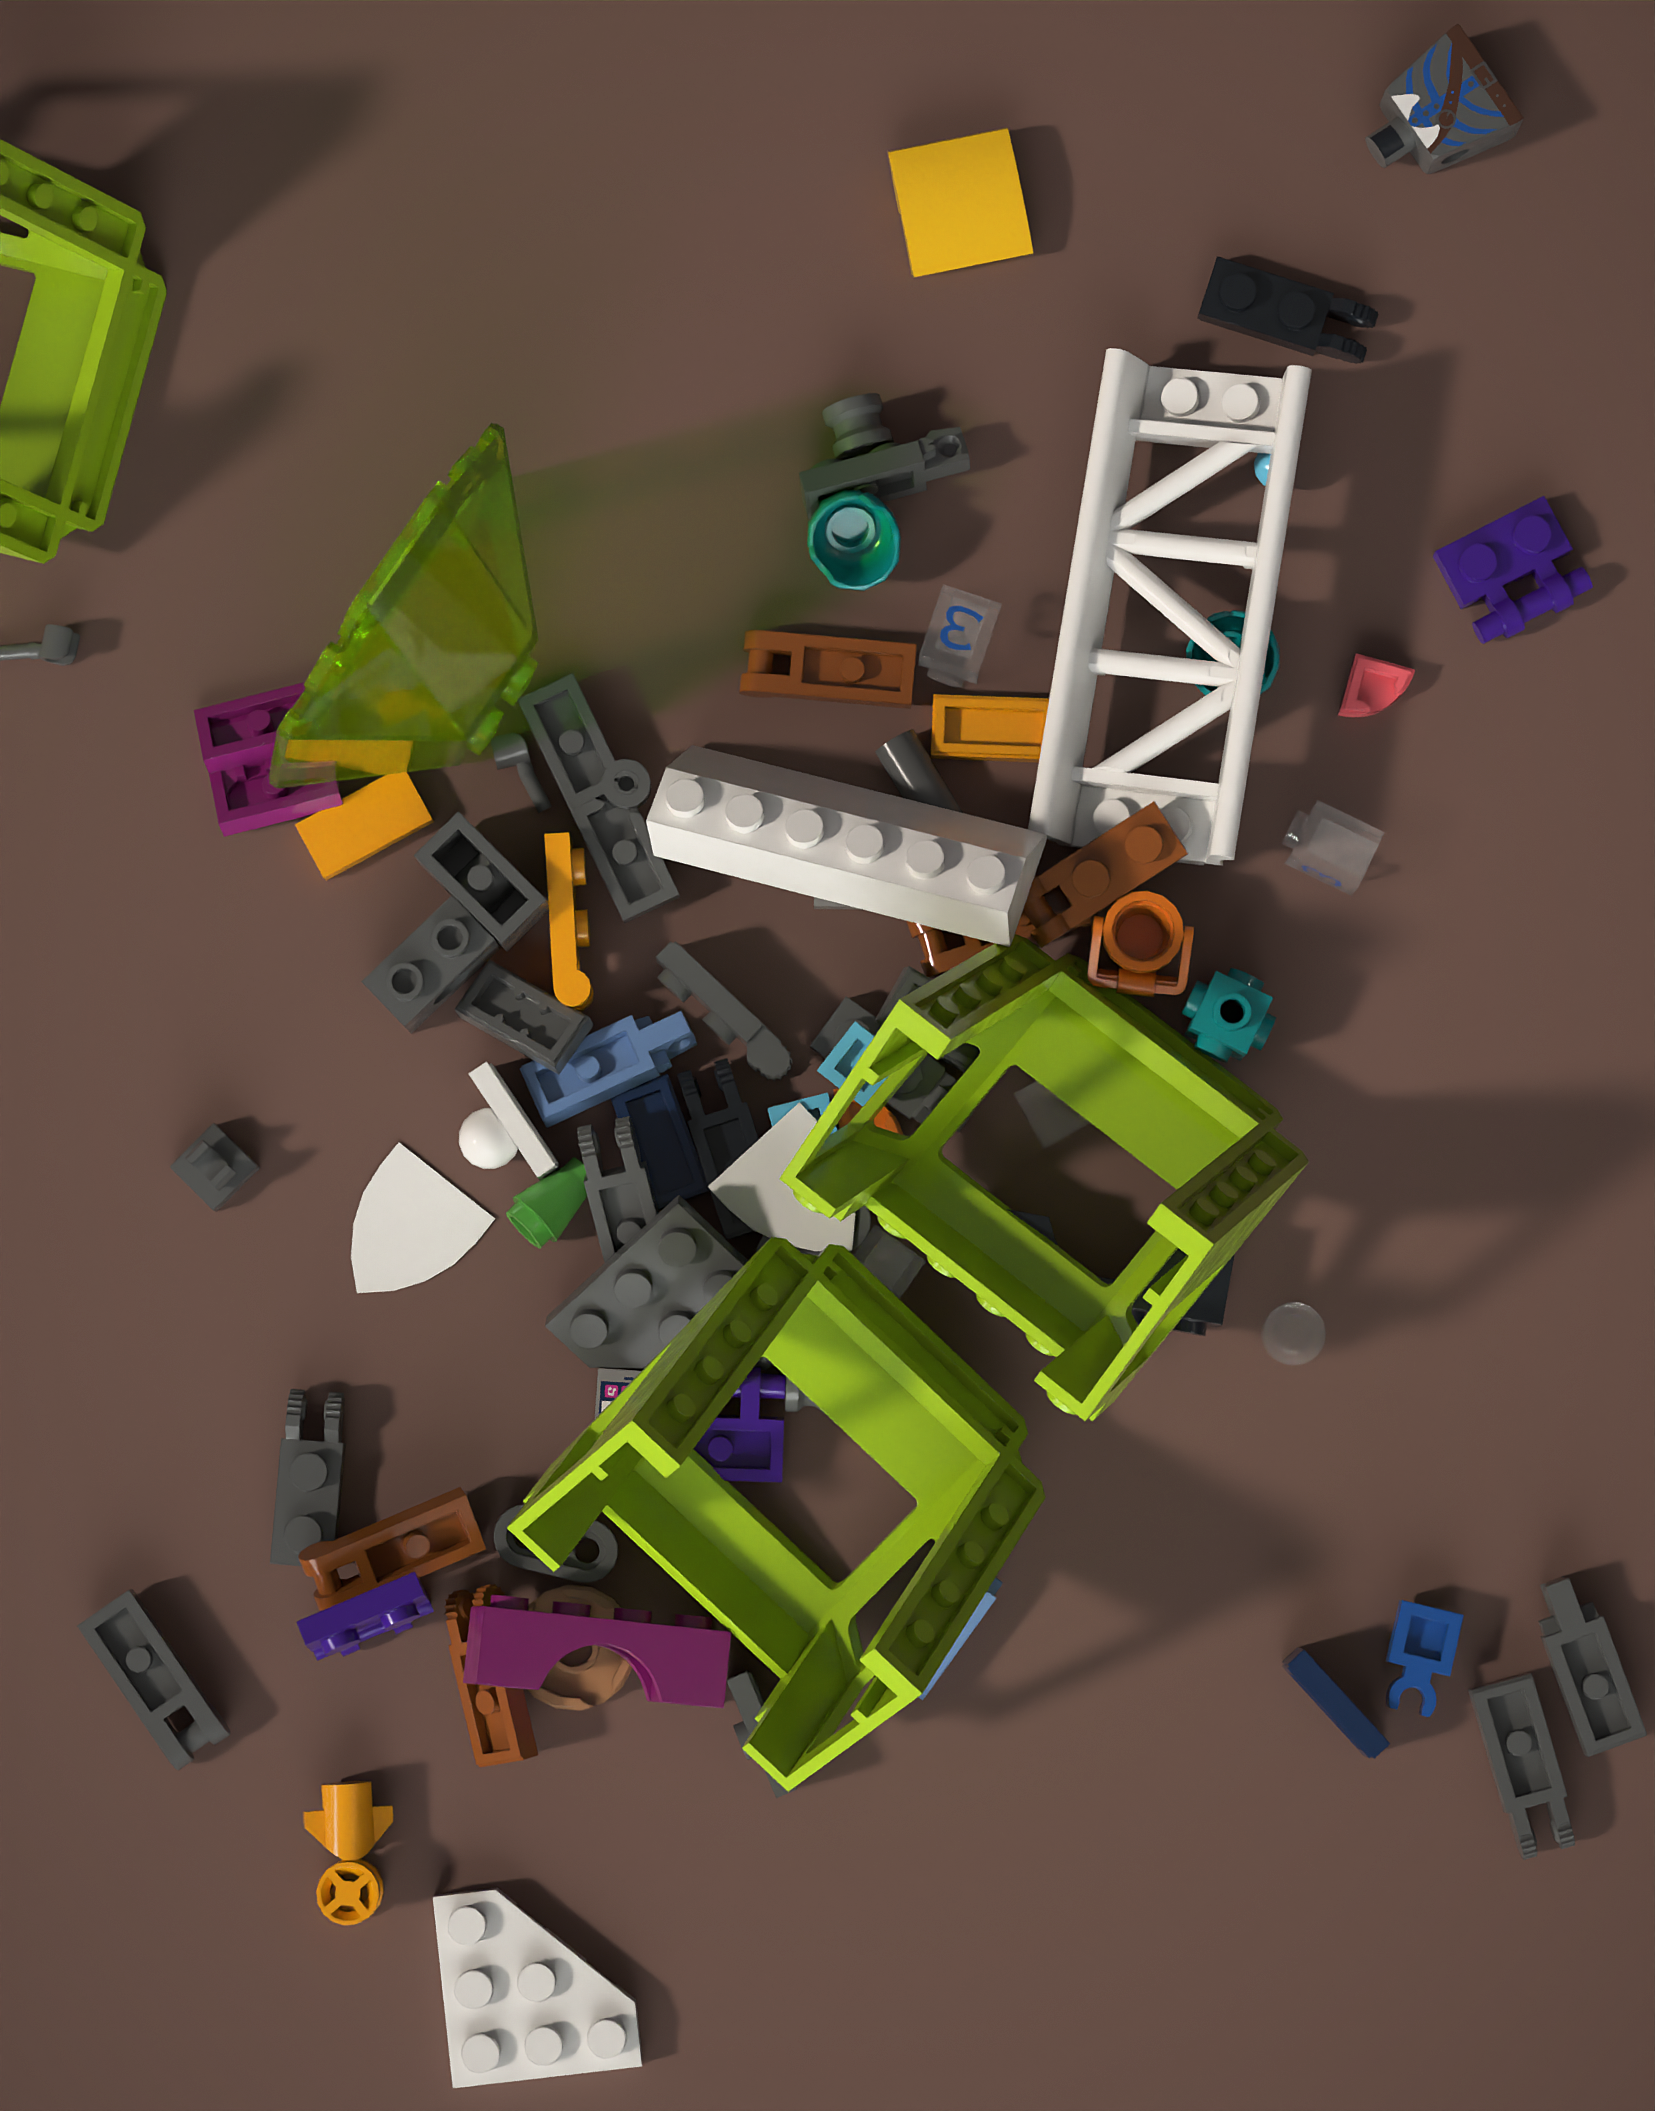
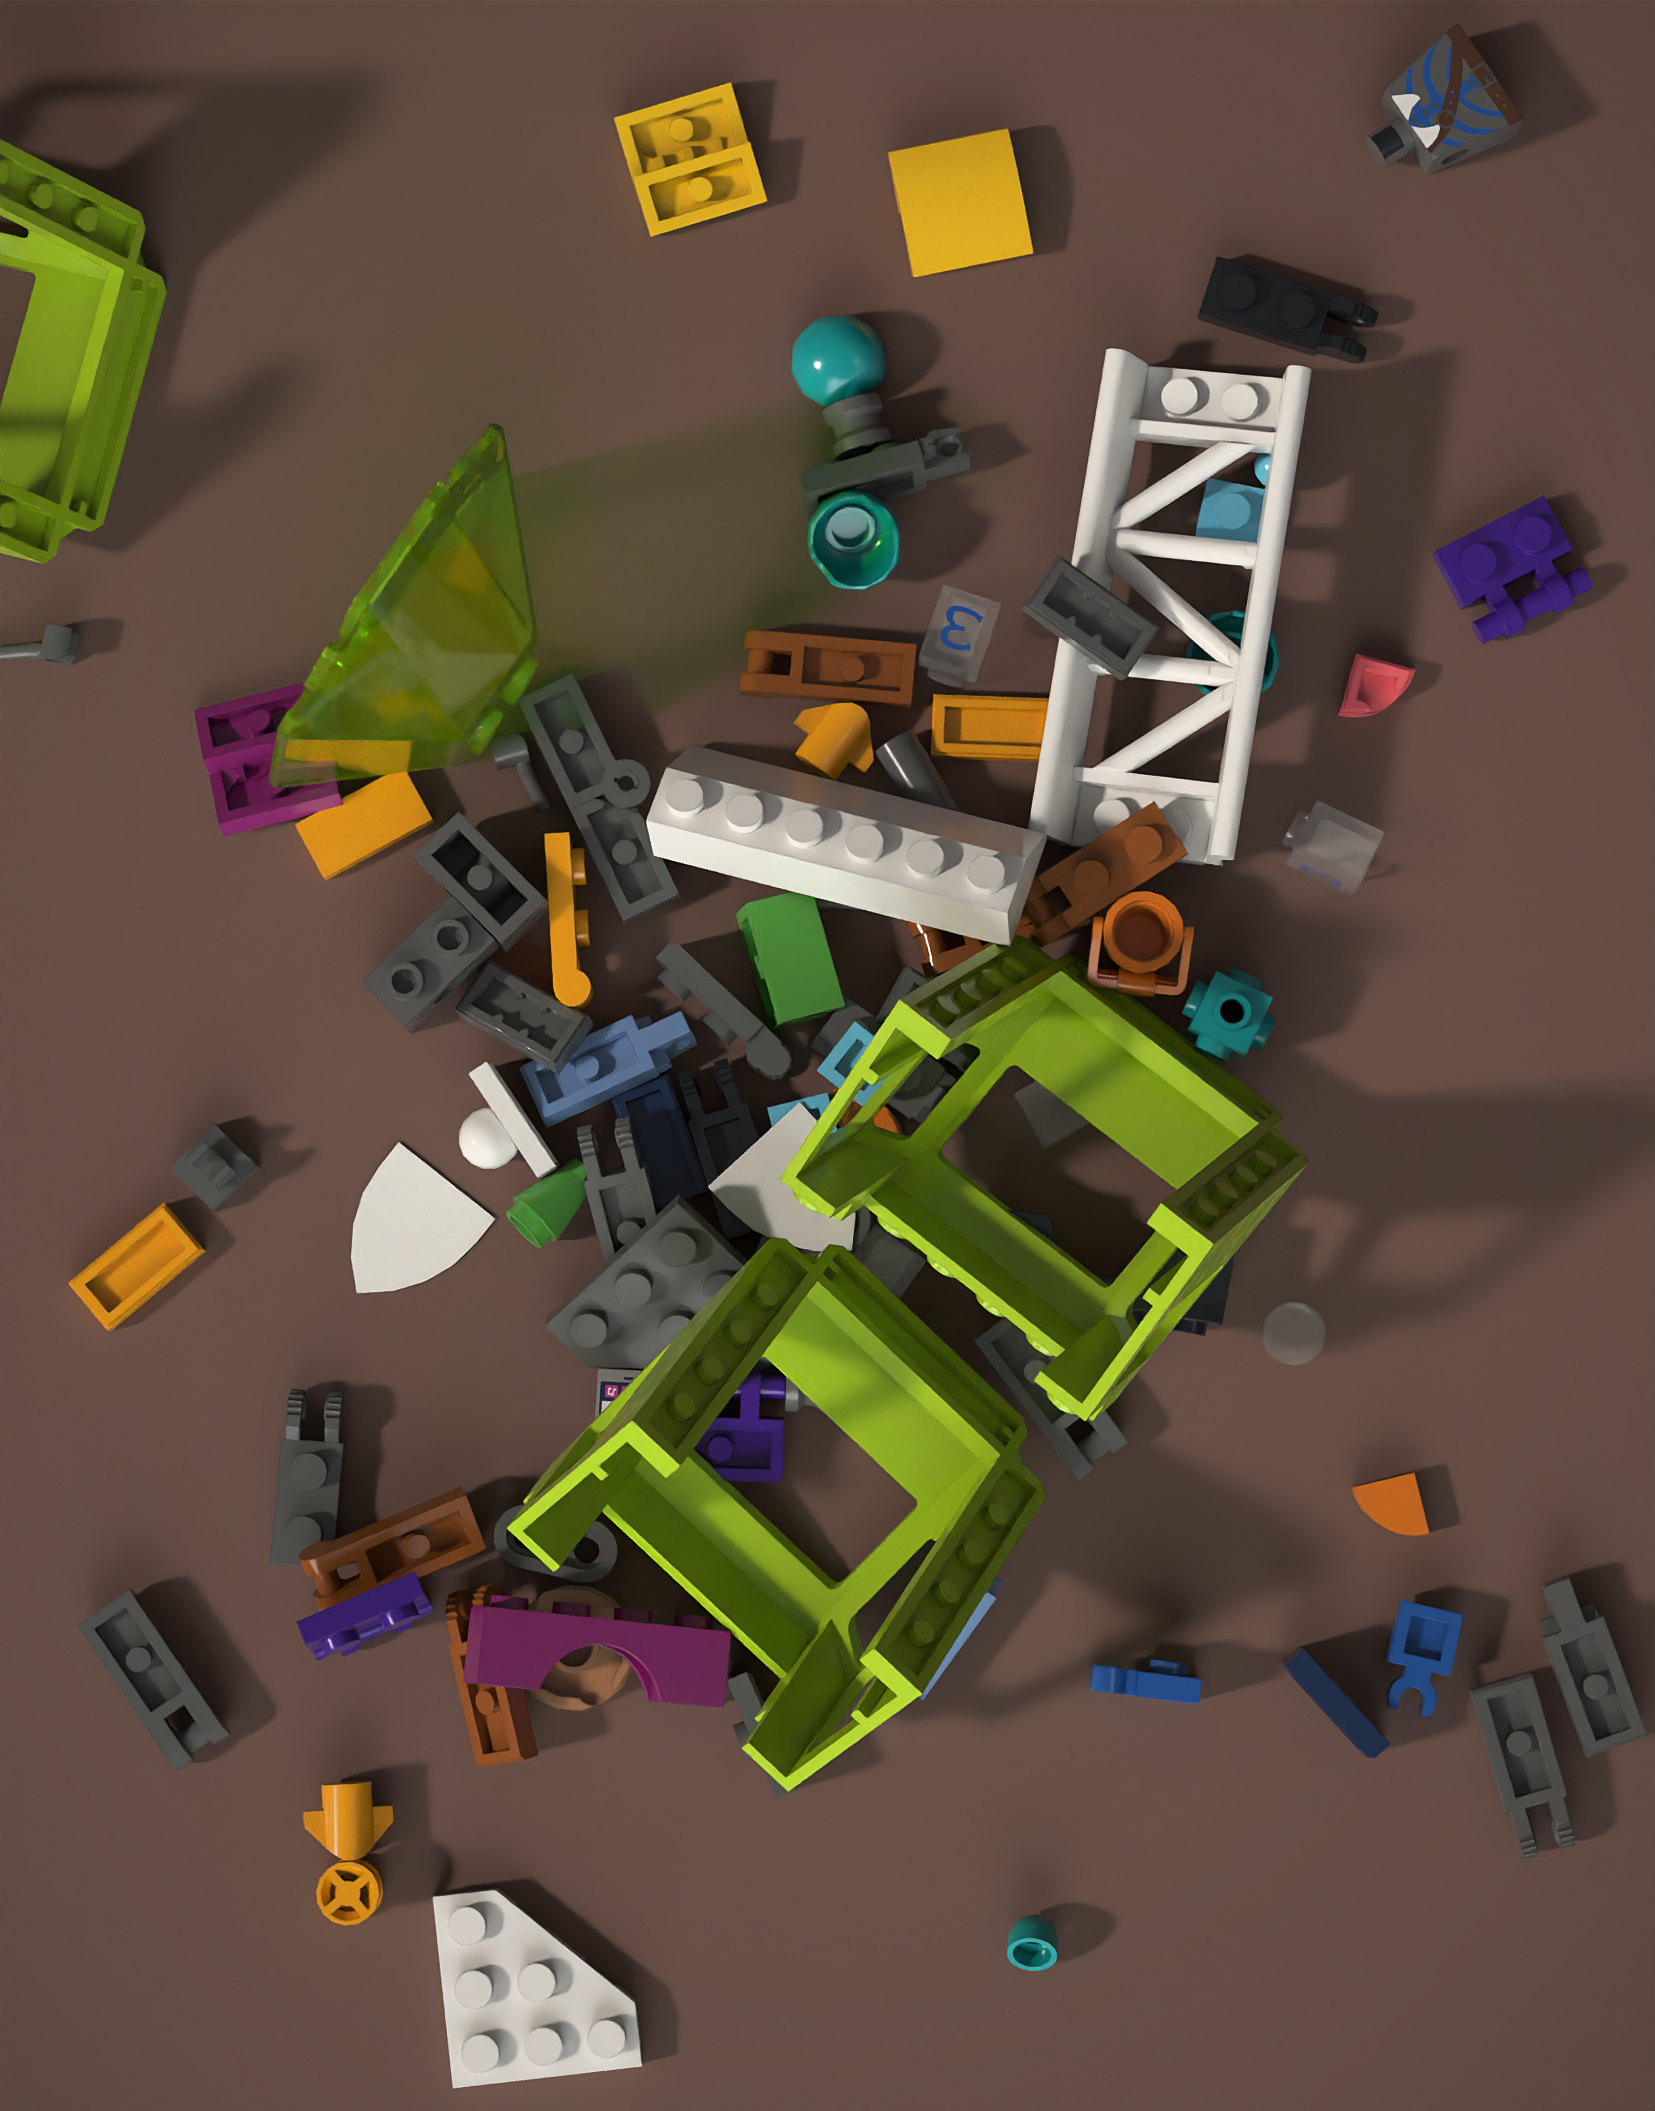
(137, 1267): none -> light orange tile
(690, 159): none -> yellow slope
(789, 959): none -> bright green hinge
(835, 737): none -> light orange piece
(838, 359): none -> teal hair
(1017, 1366): none -> dark grey plate
(1032, 1943): none -> teal hinge
(1089, 618): none -> dark grey plate
(1163, 1681): none -> blue plate
(1230, 511): none -> medium azure plate
(1394, 1504): none -> orange tile

